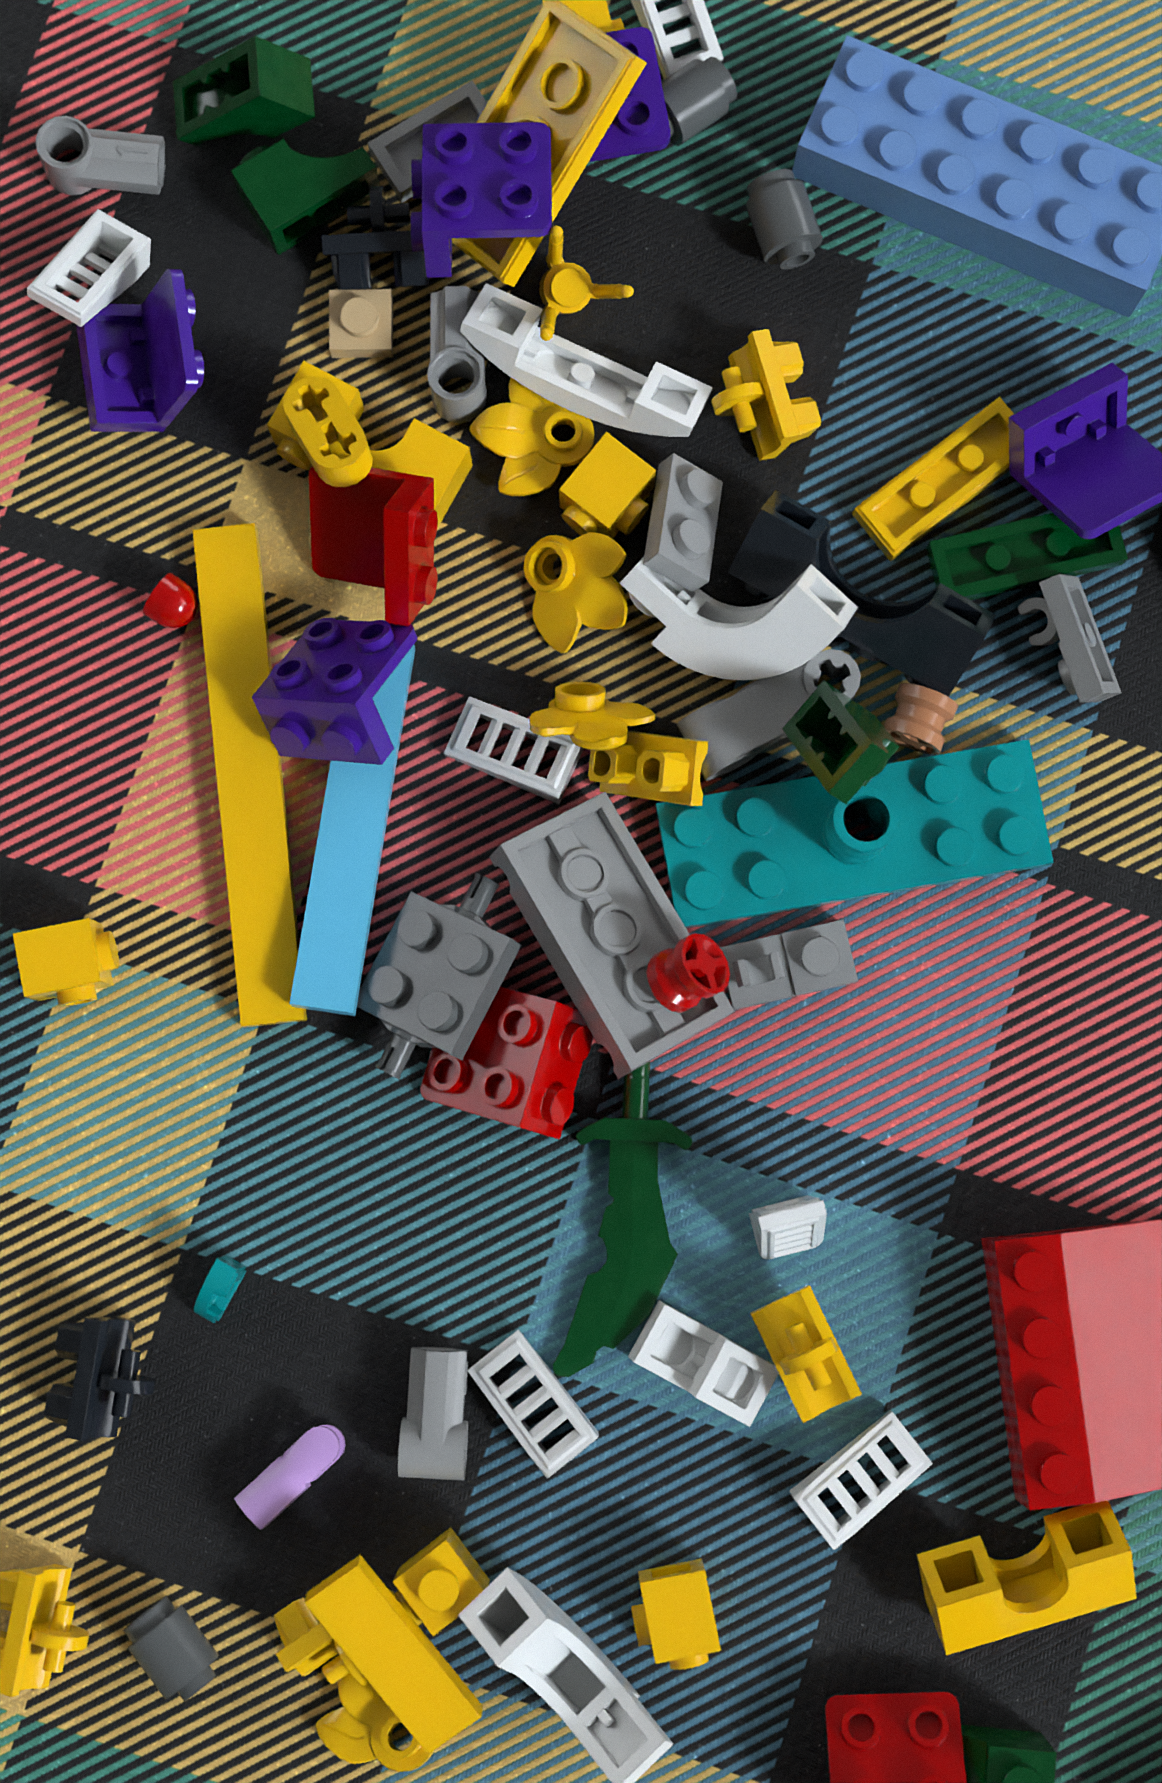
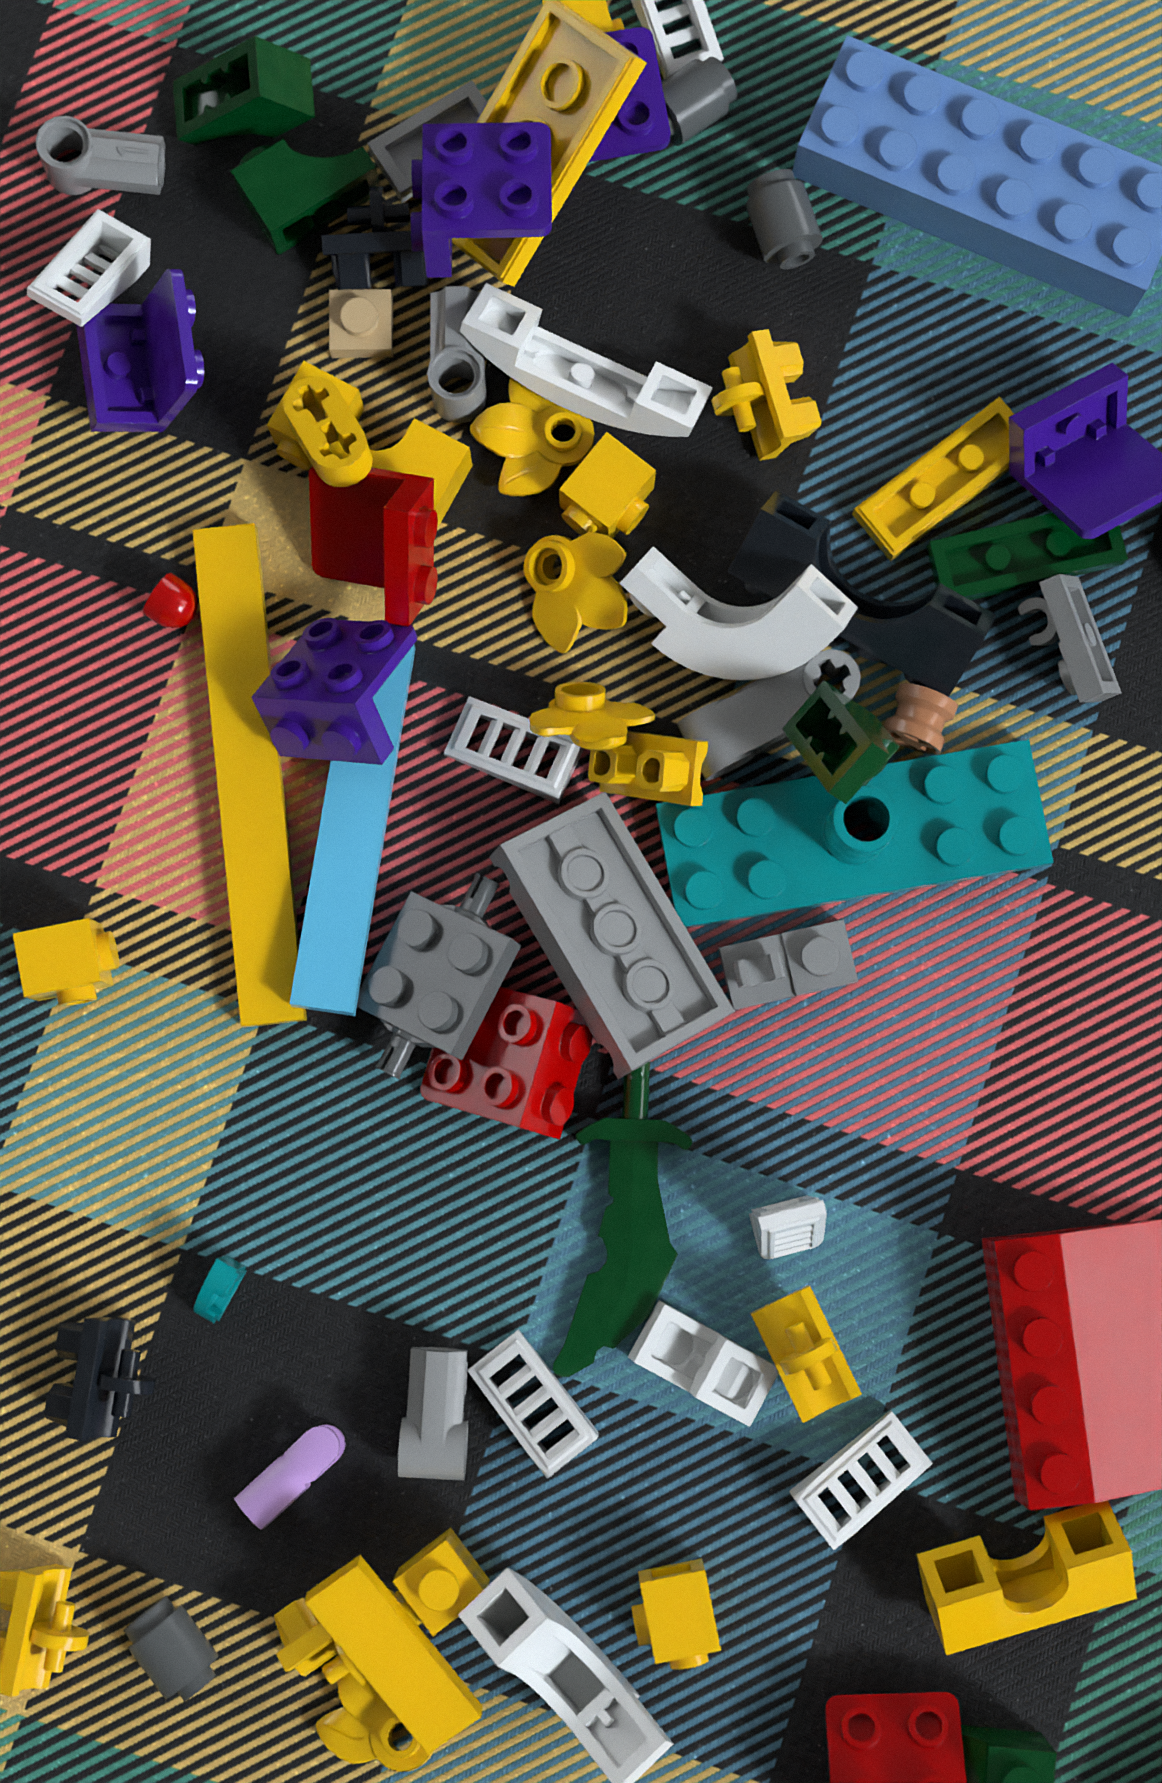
(569, 287): yellow plant -> none
(683, 523): light grey plate -> none
(688, 973): red wheel -> none

